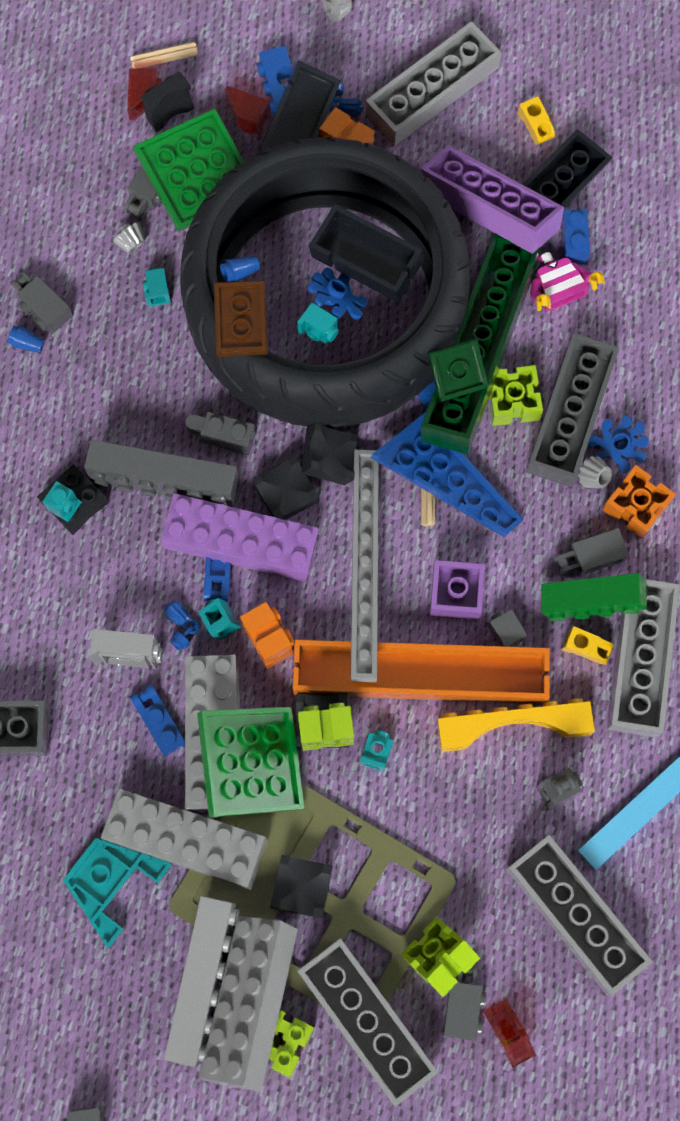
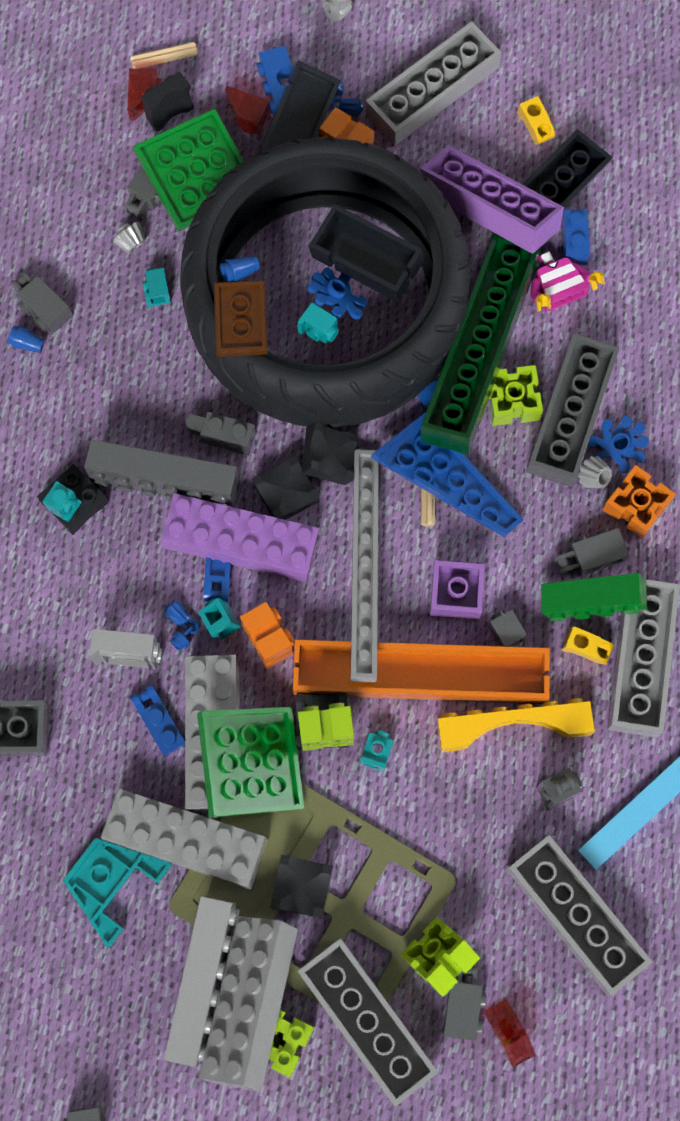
(458, 369): dark green tile -> none

